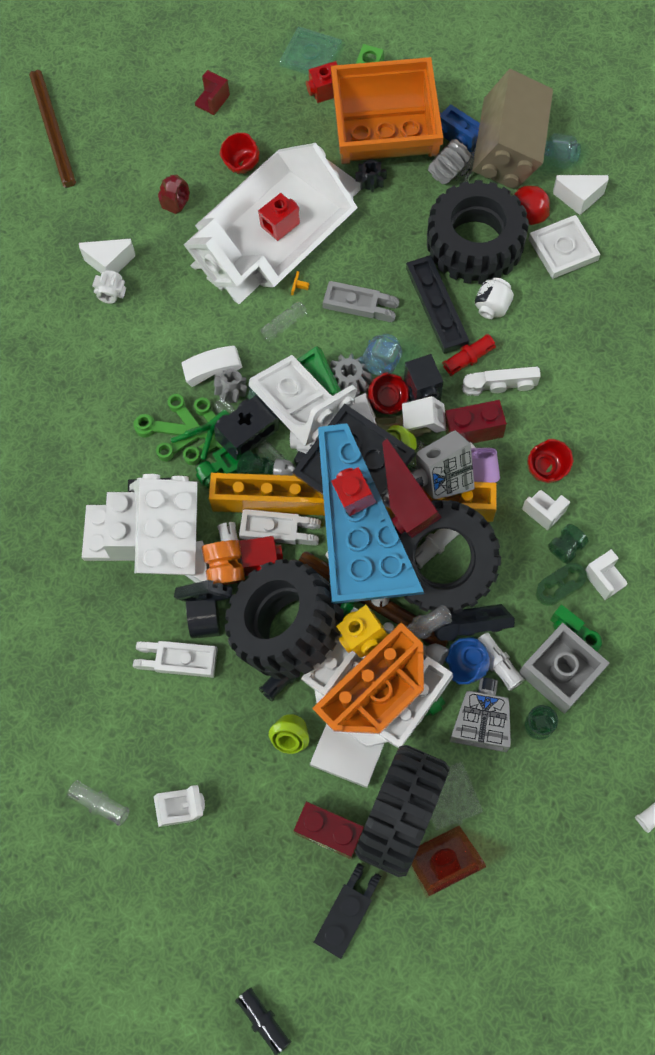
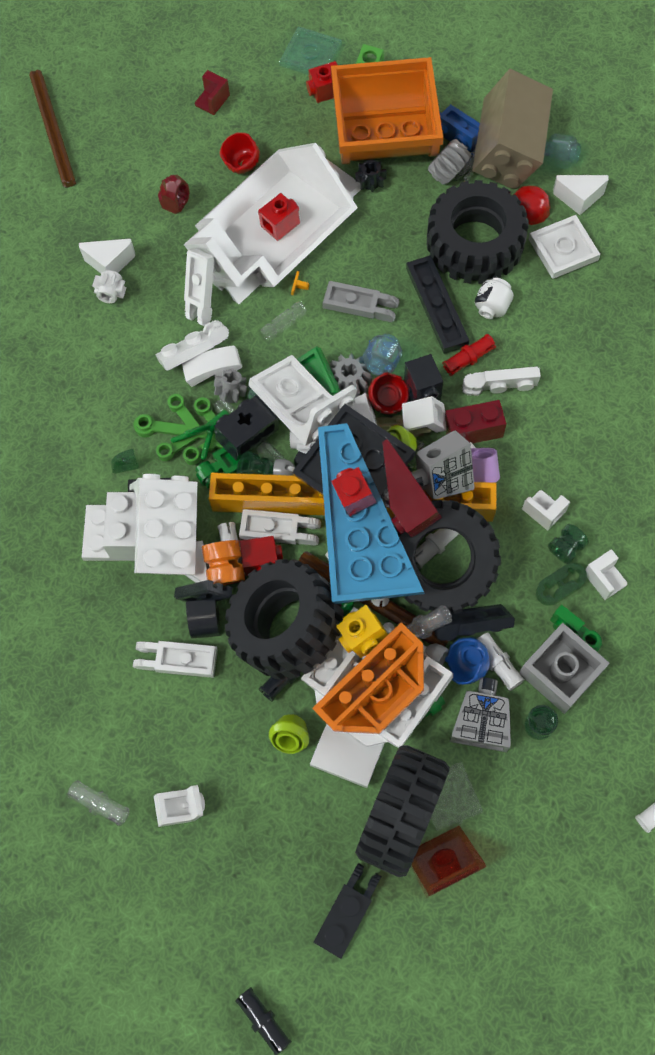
(125, 462): none -> clear green tile
(192, 345): none -> white hinge
(198, 285): none -> white hinge
(328, 830): dark red brick -> none
(550, 453): red hair -> none

